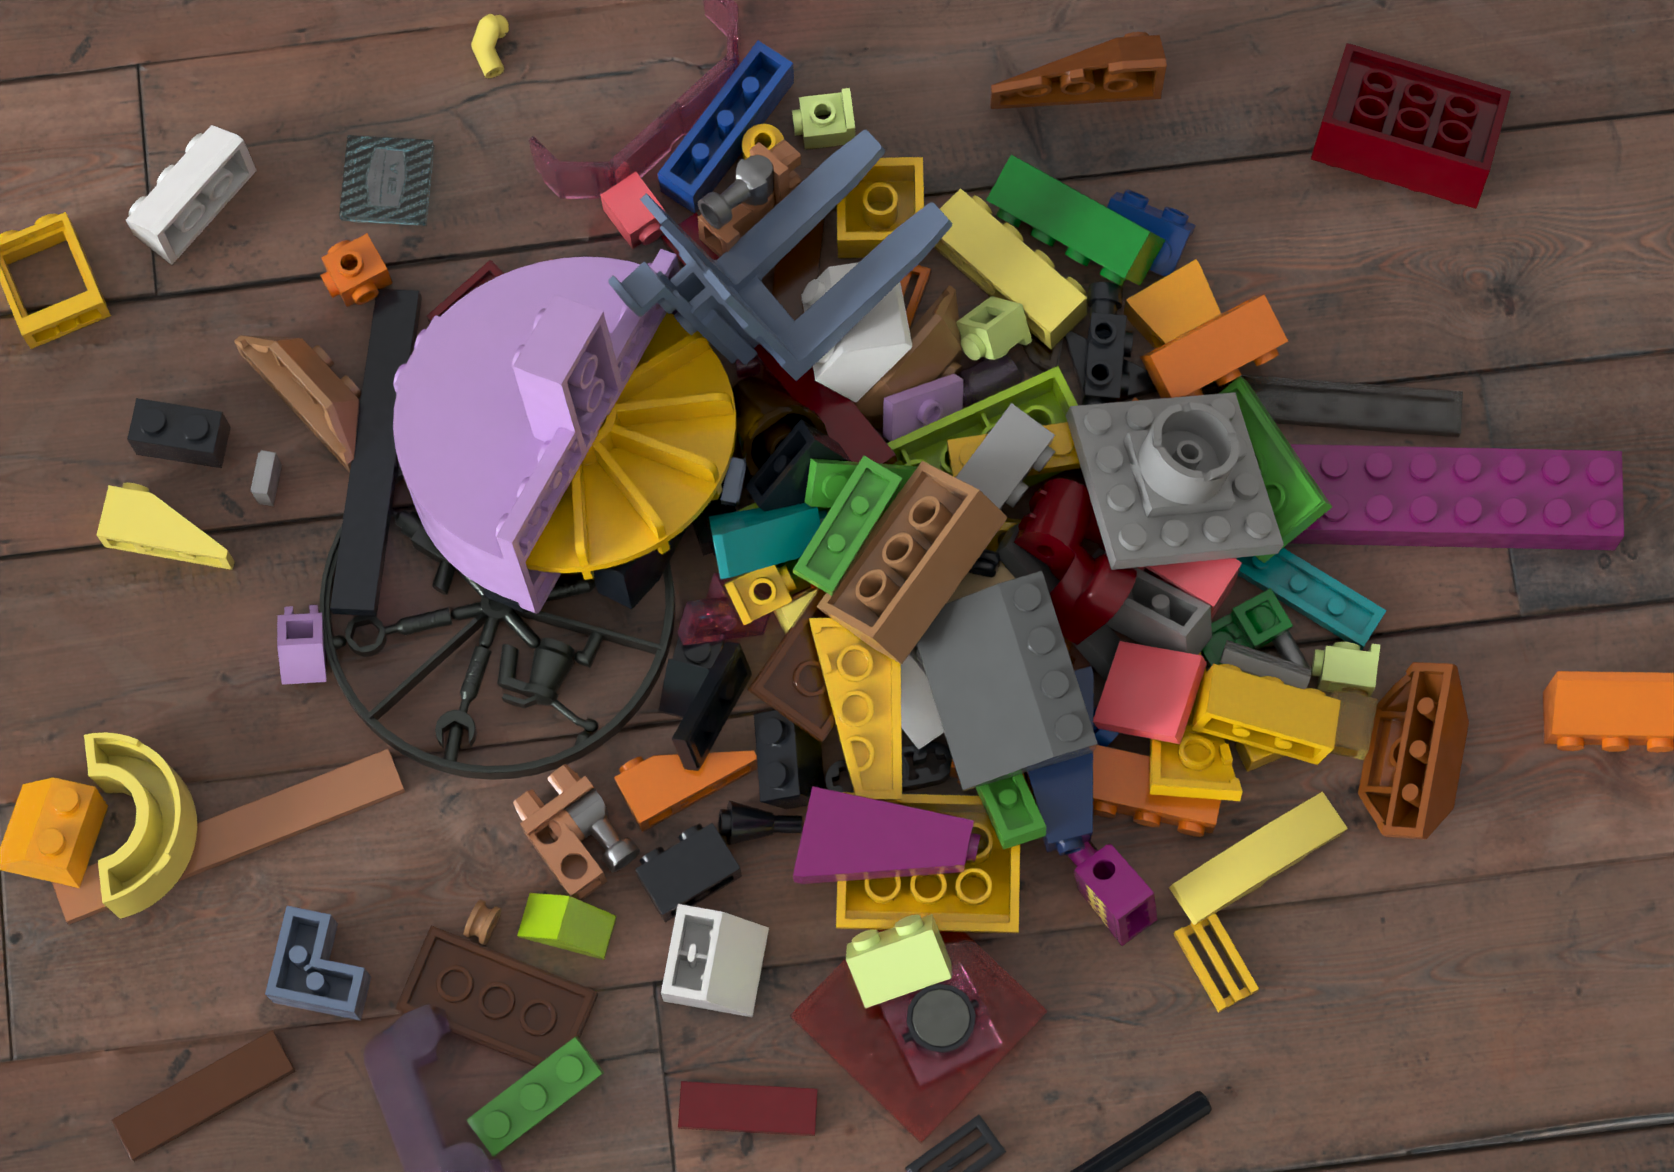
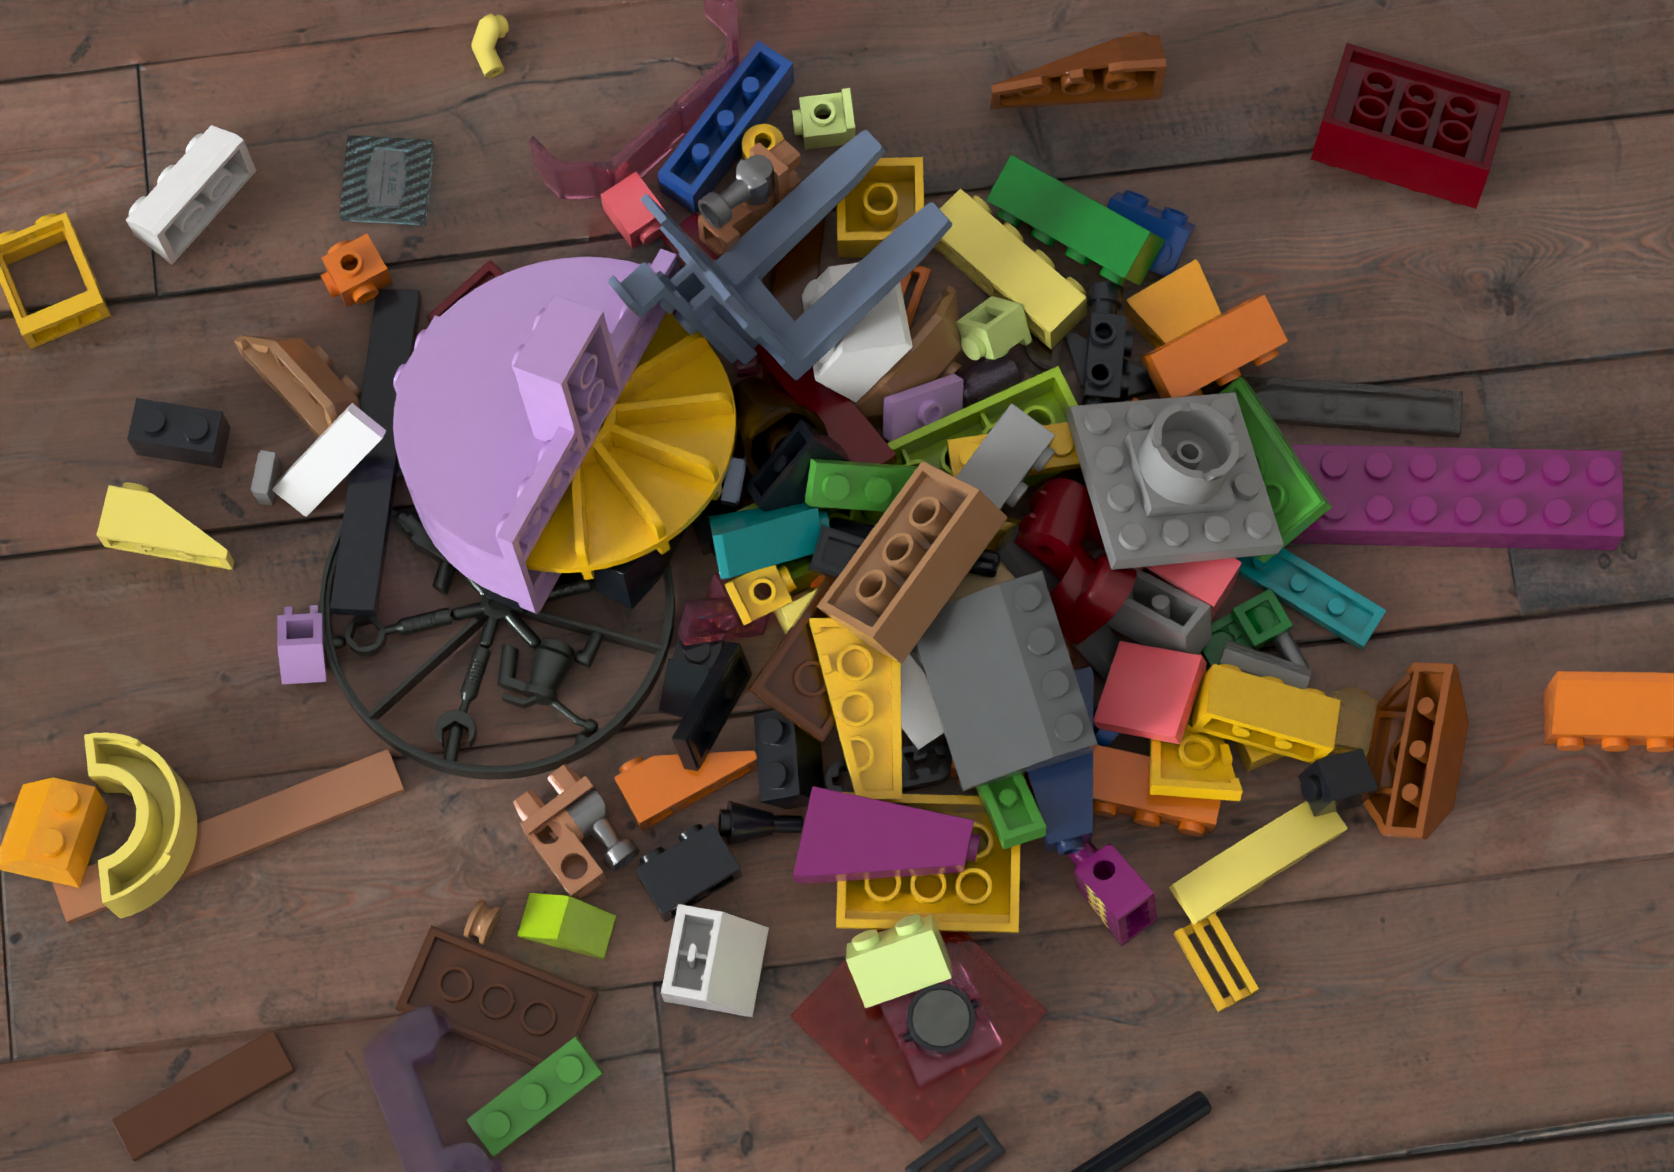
(306, 977): sand blue brick -> none
(329, 460): none -> white tile
(748, 1108): dark red tile -> none
(847, 525): bright green plate -> none
(1337, 782): none -> black brick
(1346, 667): yellowish green brick -> none

